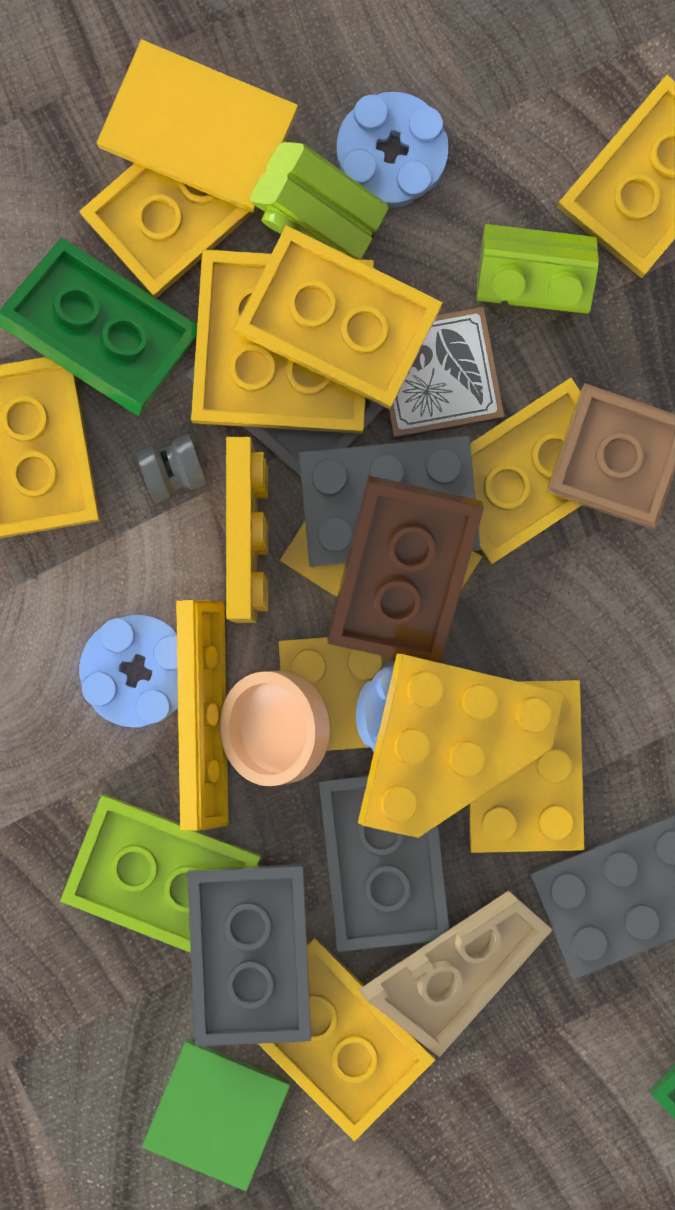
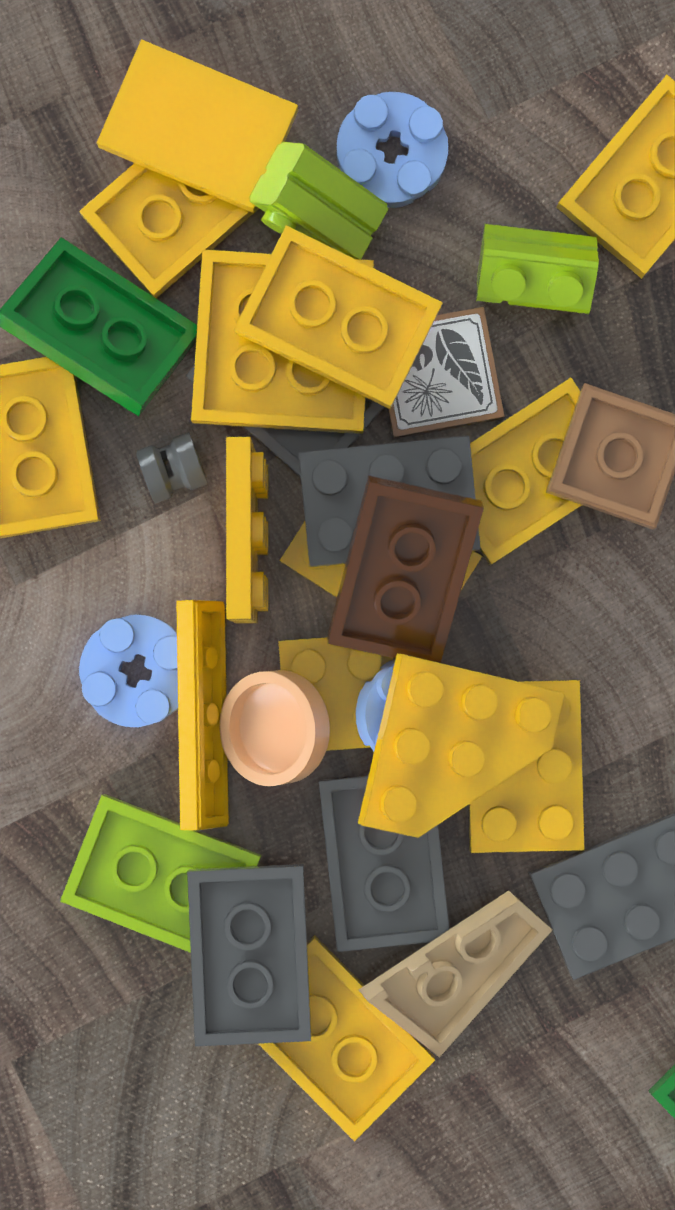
(216, 1115): bright green tile -> none

